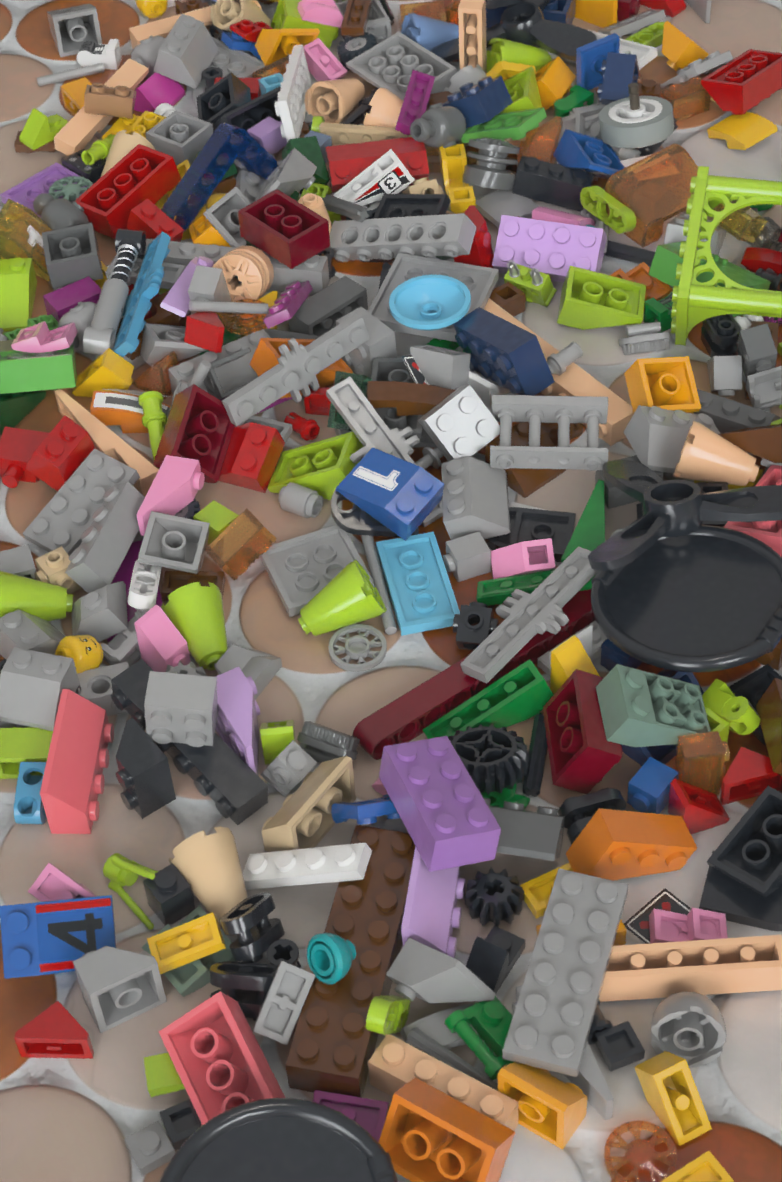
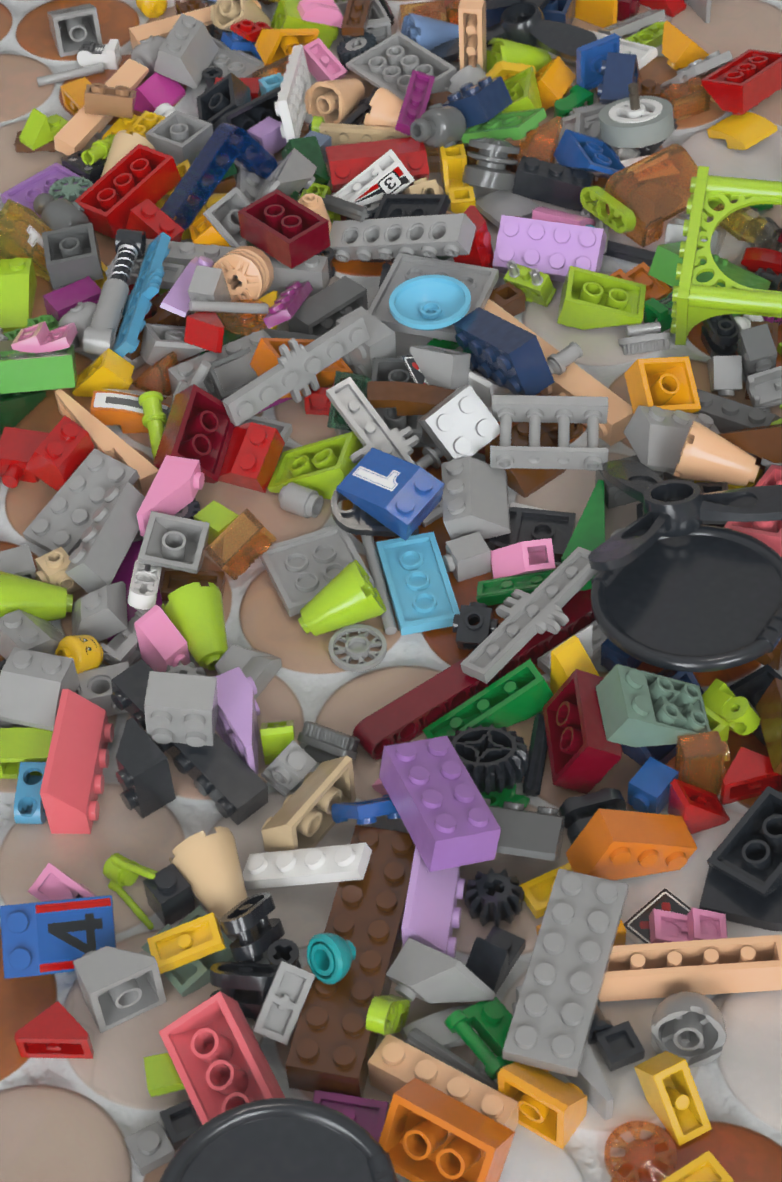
(306, 428): red pin -> none

